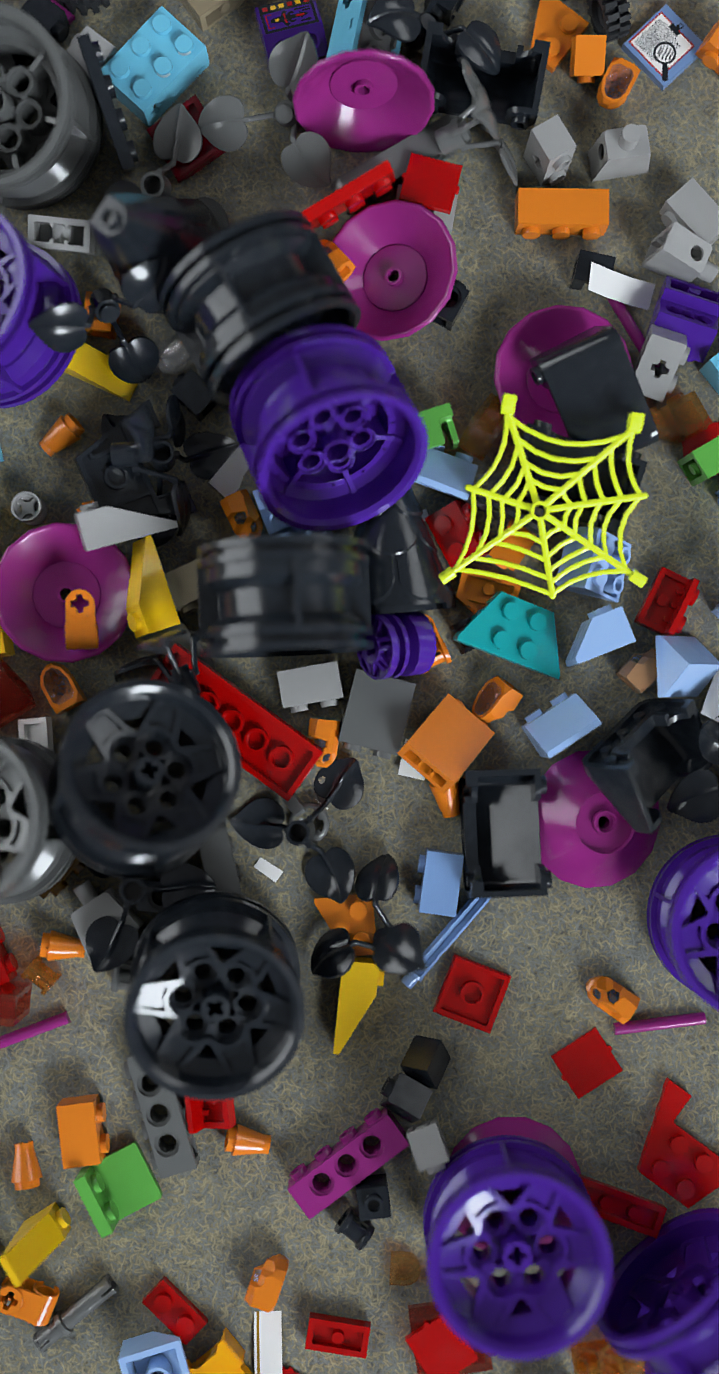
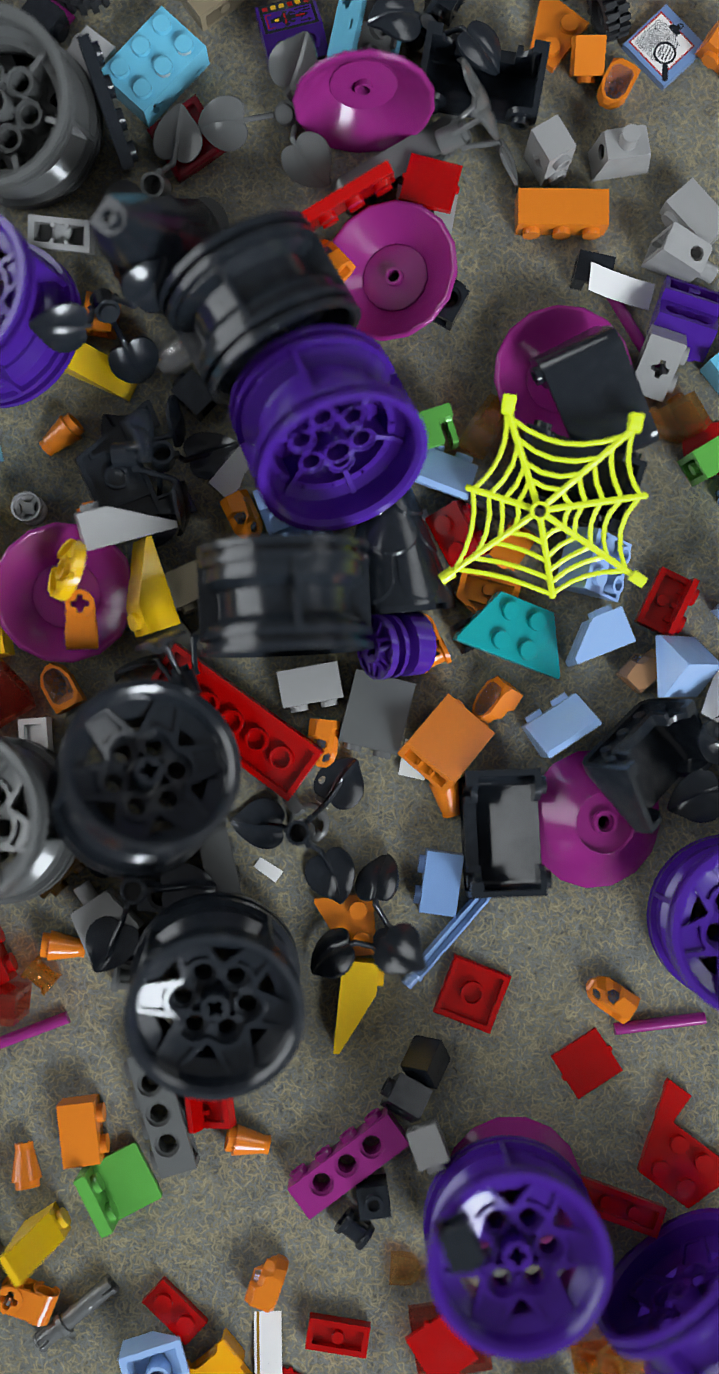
(68, 572): none -> yellow tile
(460, 1242): none -> black brick

